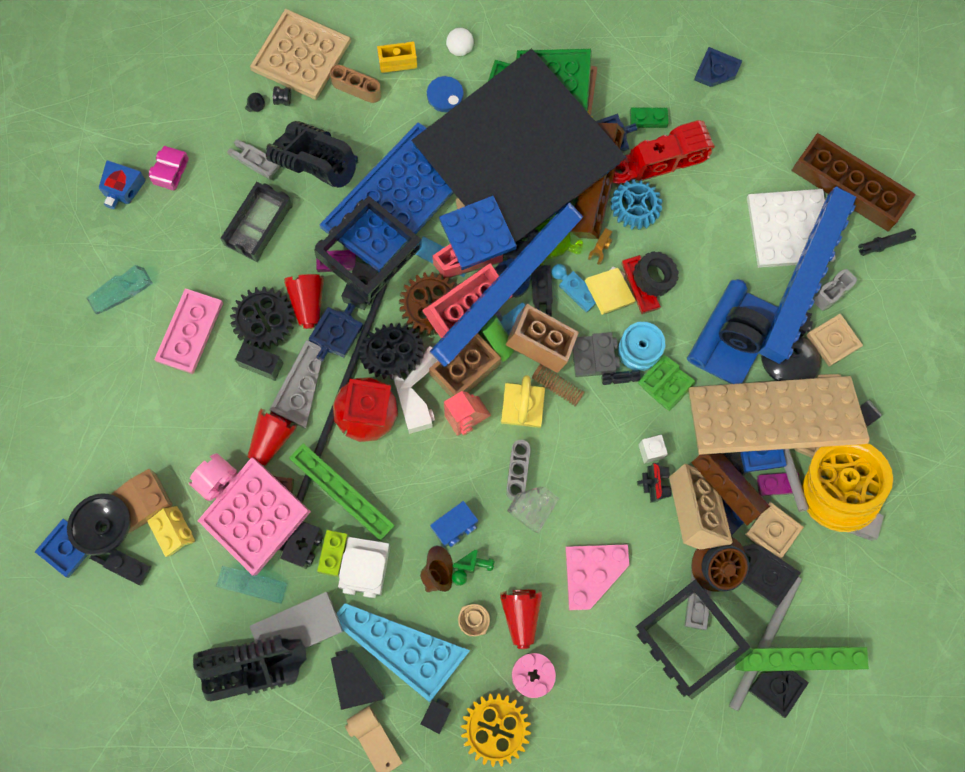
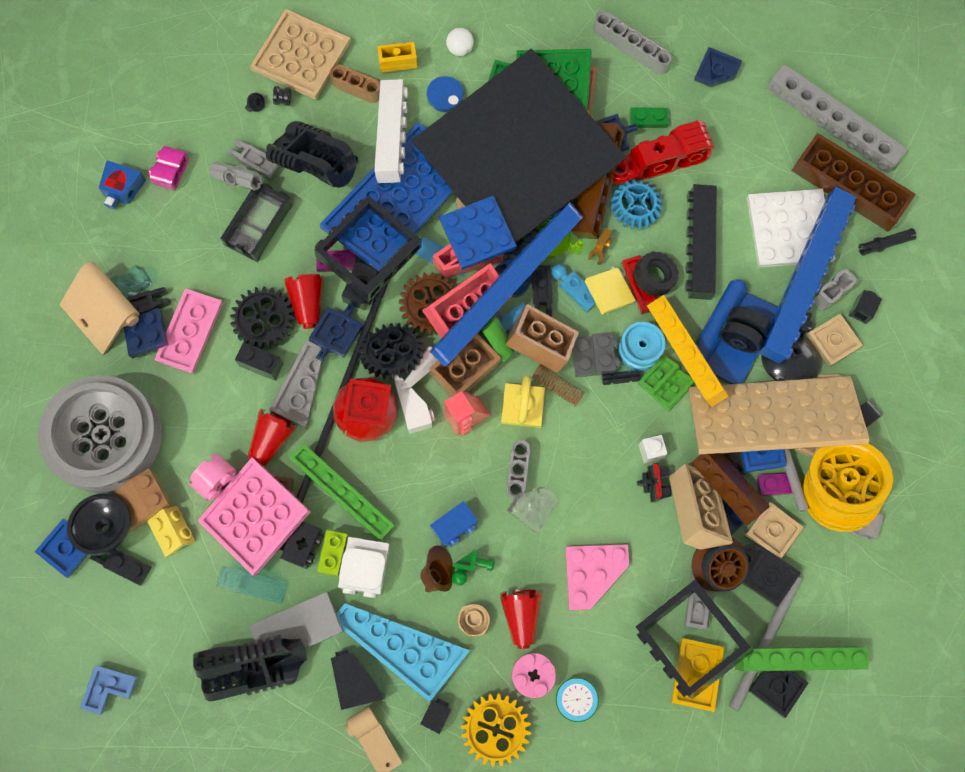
(81, 405): none -> light grey wheel
(98, 306): none -> tan door
(102, 684): none -> medium blue plate
(144, 301): none -> black hinge
(146, 334): none -> dark blue plate
(236, 175): none -> light grey piece
(390, 131): none -> white brick
(577, 699): none -> piece
(640, 44): none -> light grey beam
(688, 351): none -> yellow brick
(693, 663): none -> yellow plate
(702, 242): none -> black brick
(831, 110): none -> light grey brick
(865, 306): none -> black brick

